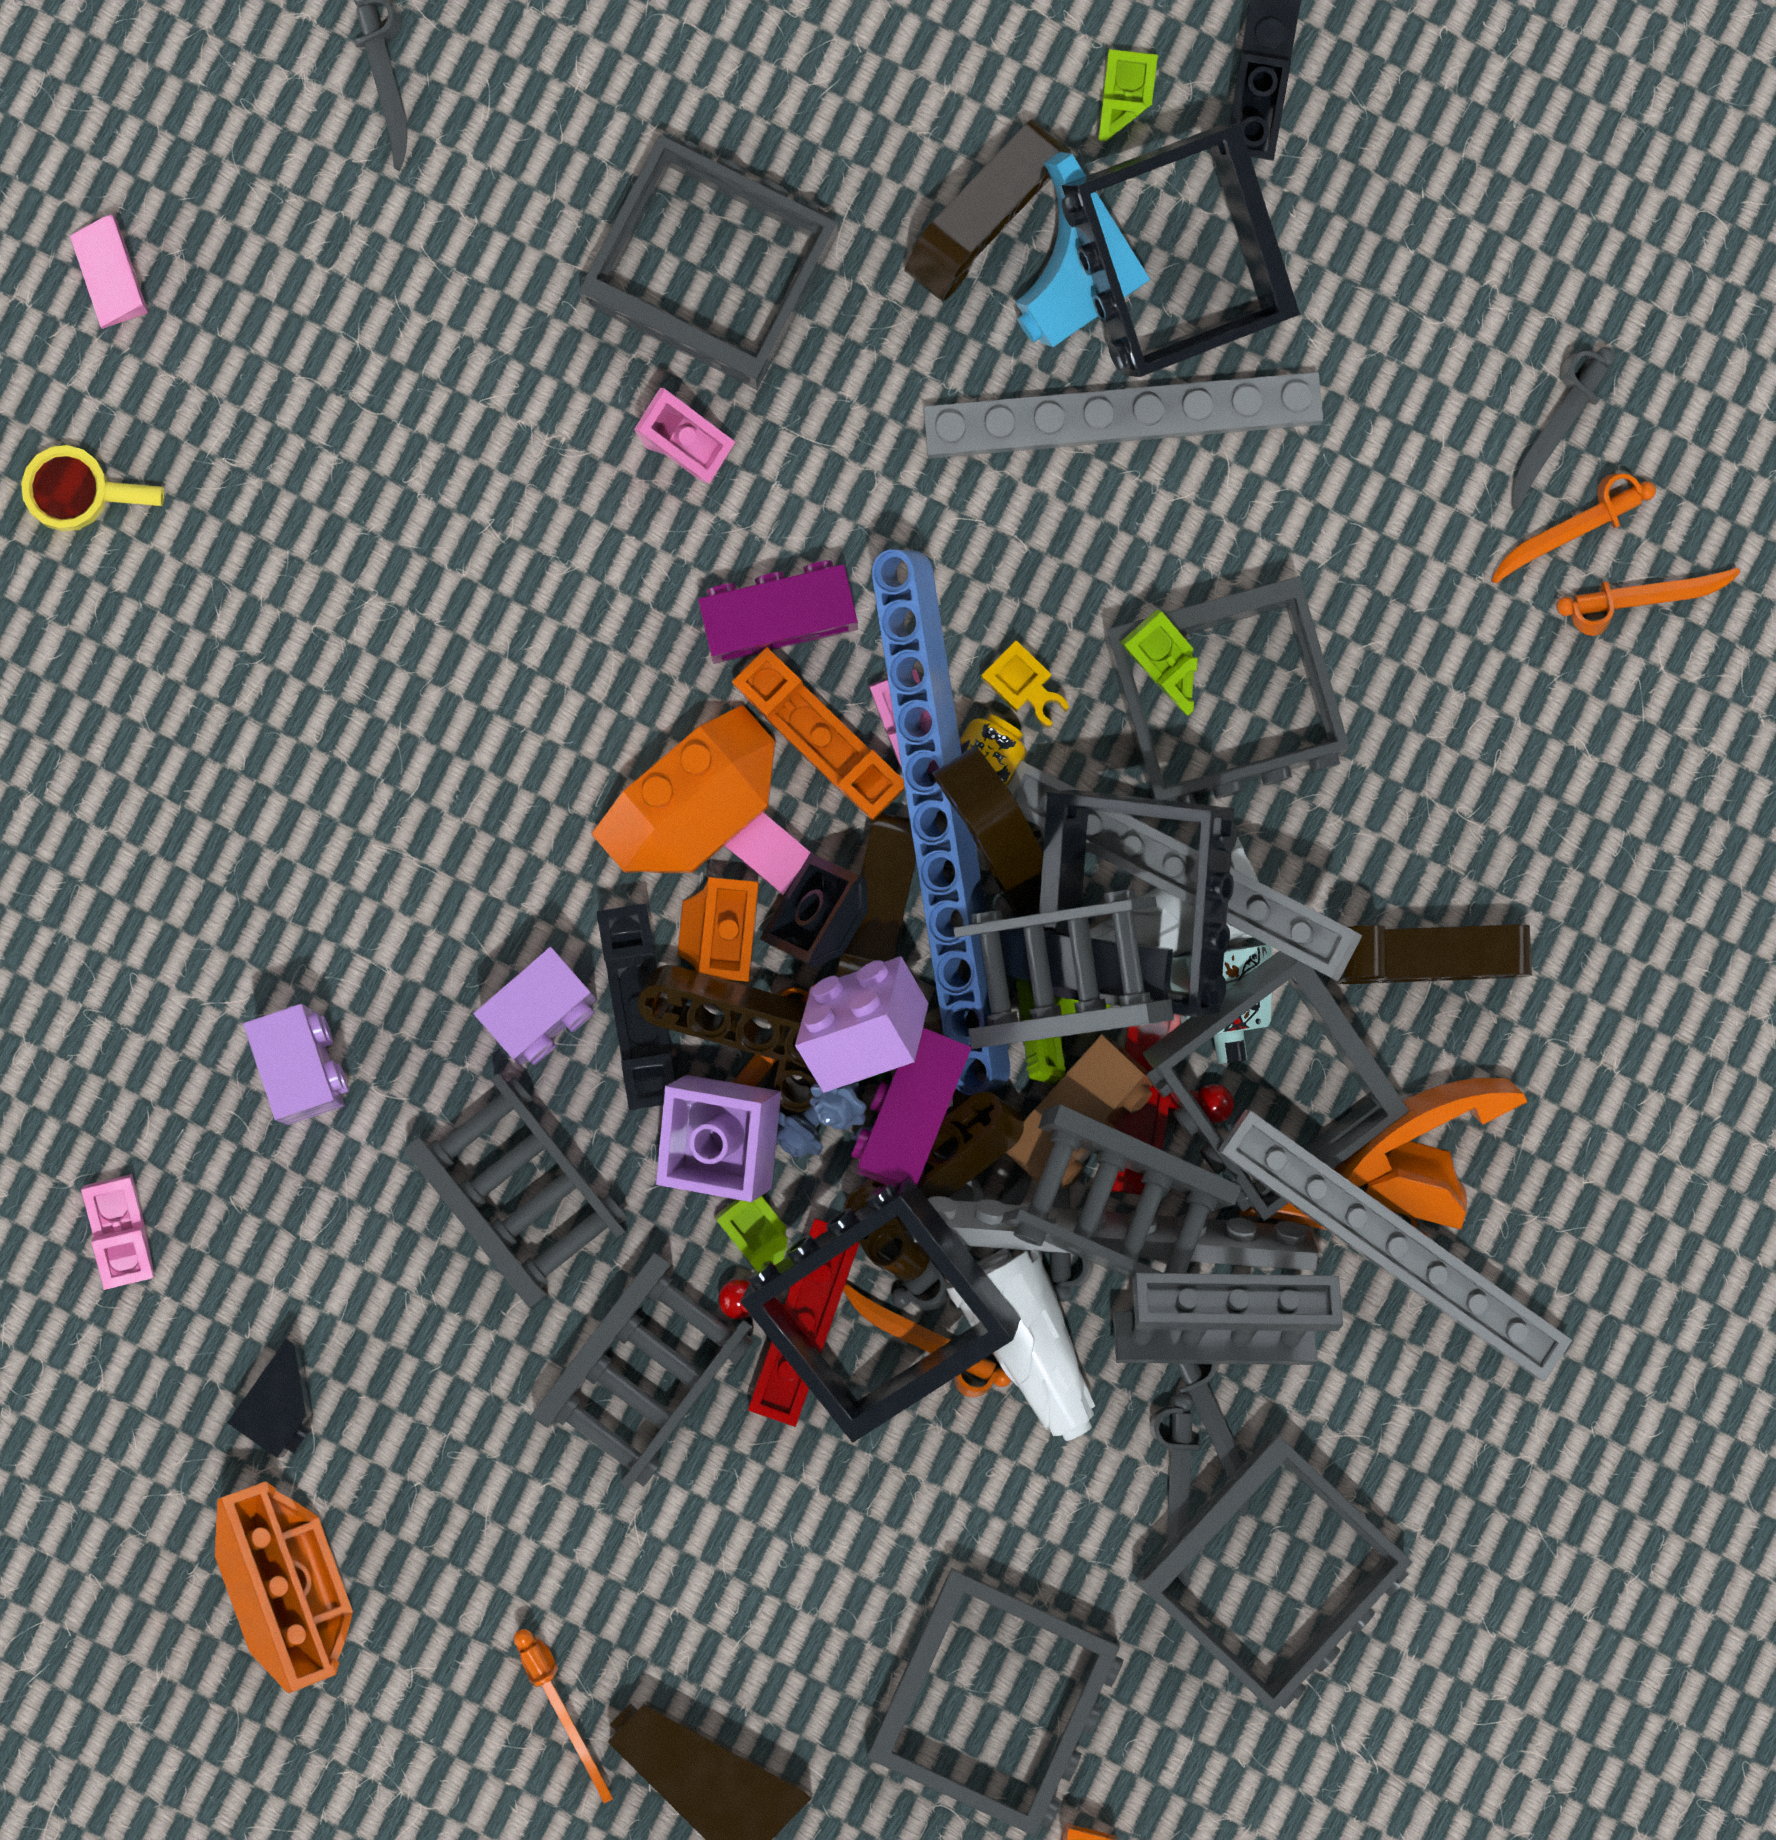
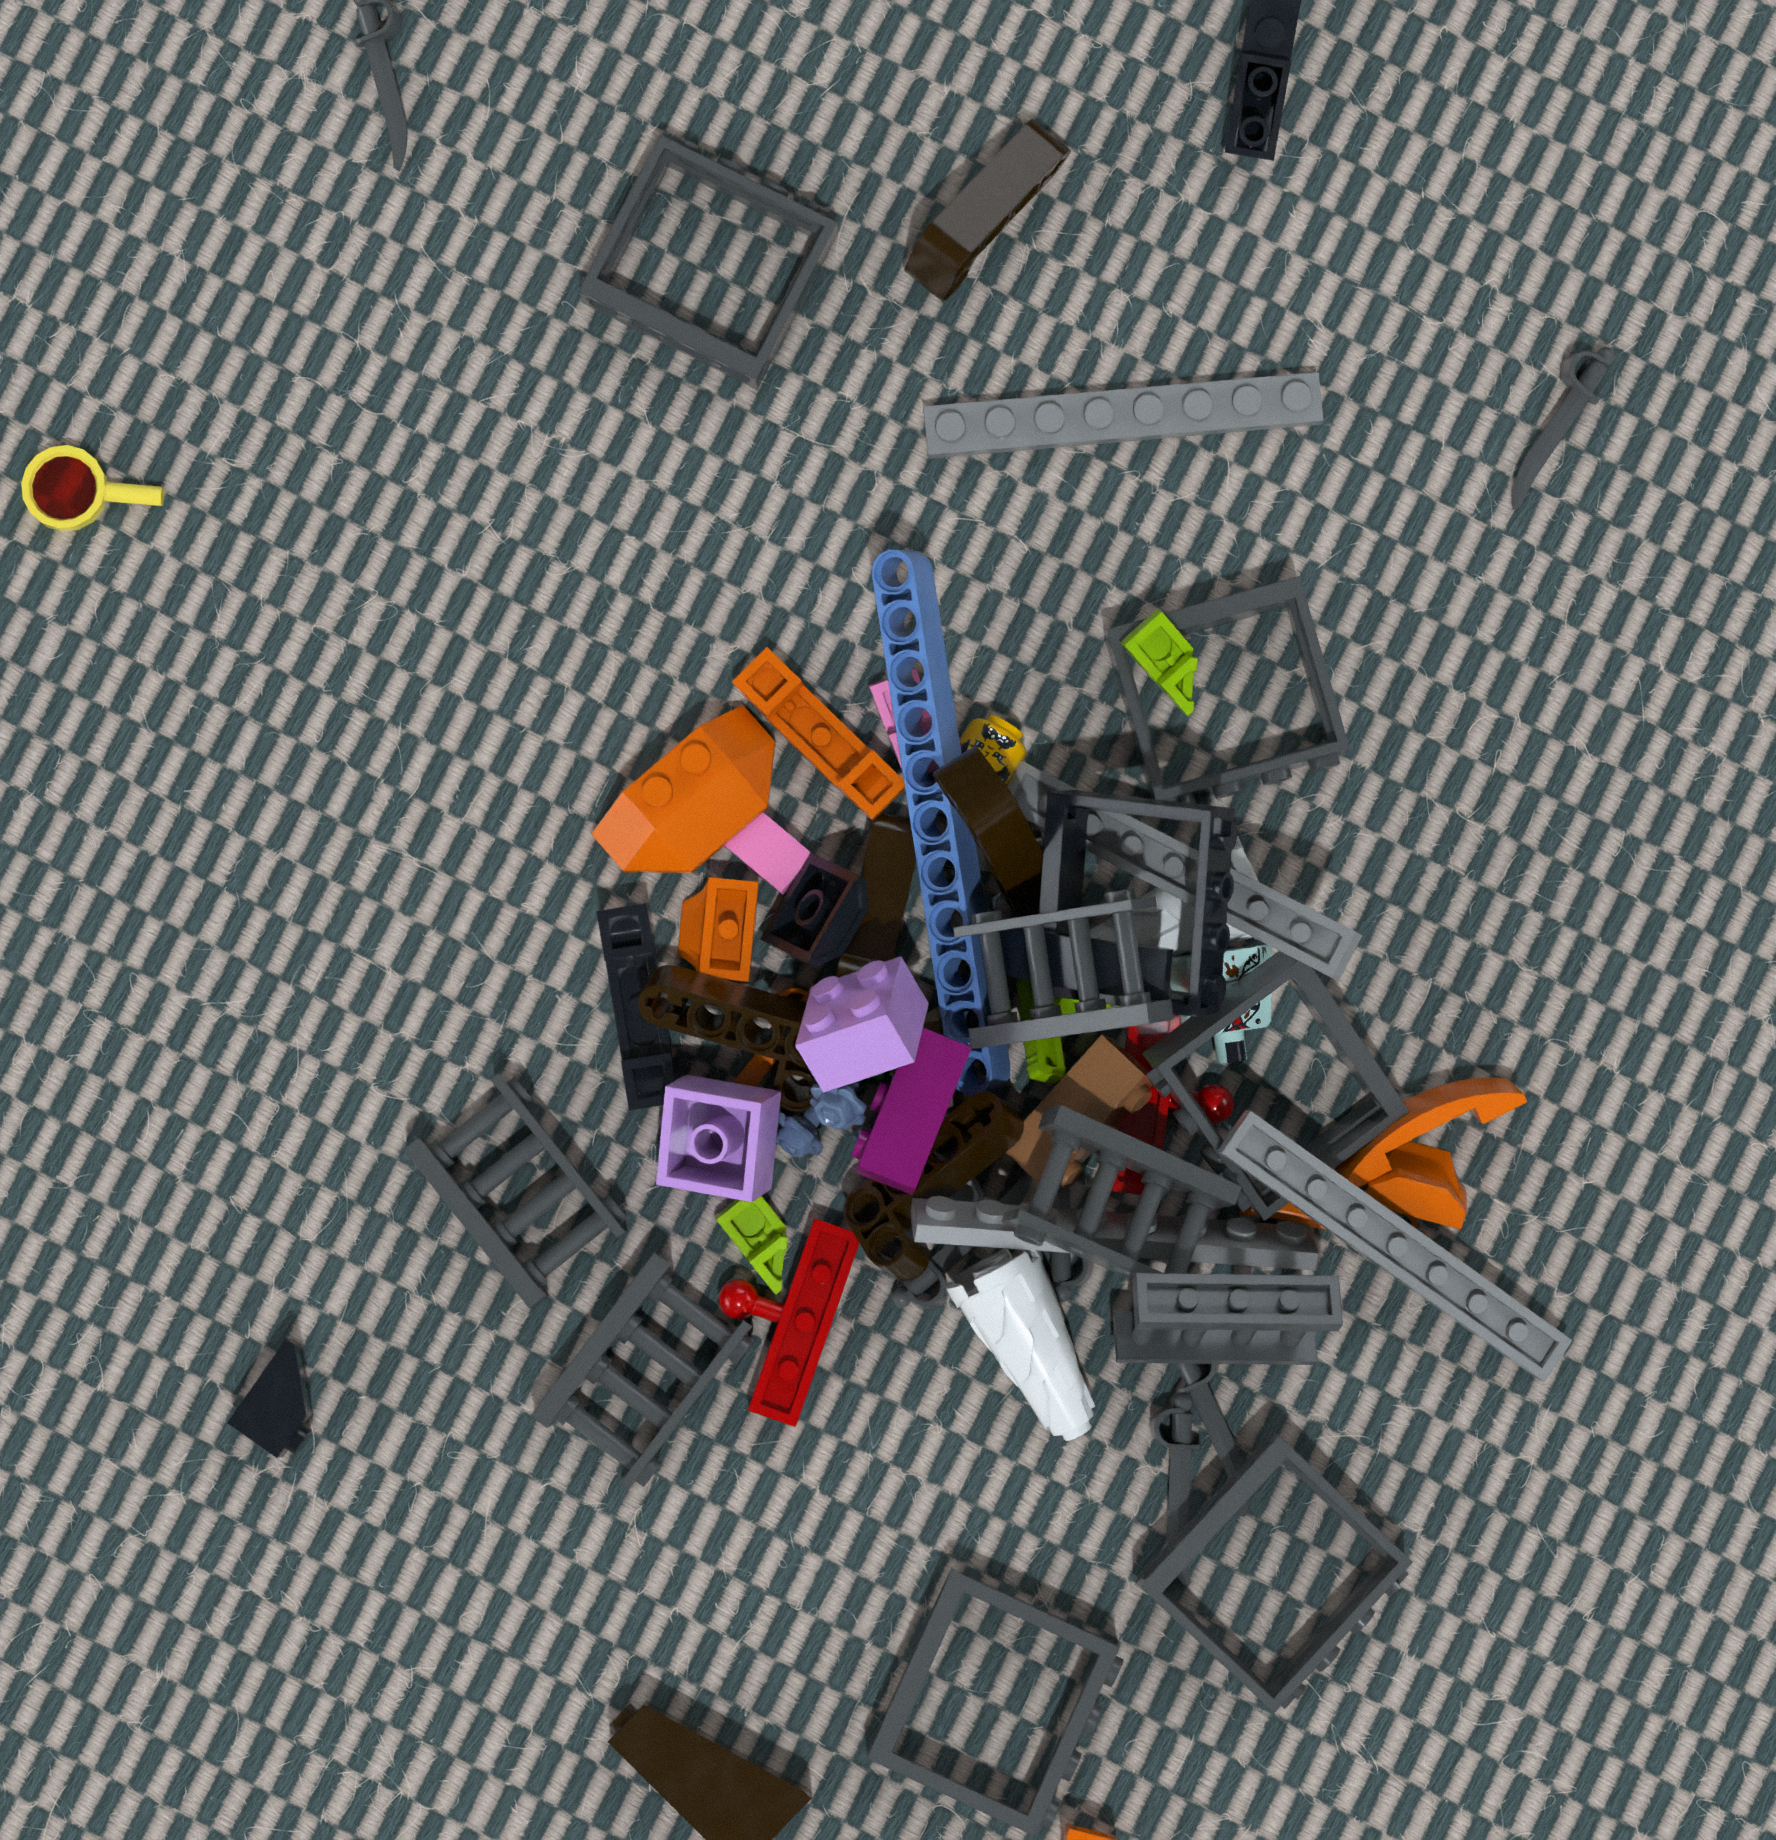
(108, 272): bright pink slope -> none
(118, 1231): bright pink slope -> none
(282, 1585): orange wedge -> none
(296, 1063): lavender brick -> none
(537, 1008): lavender brick -> none
(541, 1670): orange sword -> none
(683, 436): bright pink slope -> none
(778, 611): magenta brick -> none
(905, 1200): black window -> none
(925, 1340): orange sword -> none
(1020, 680): yellow plate -> none
(1064, 293): medium azure arch -> none
(1126, 89): lime slope -> none
(1252, 227): black window -> none
(1439, 954): dark brown beam -> none
(1604, 512): orange sword -> none
(1639, 595): orange sword -> none

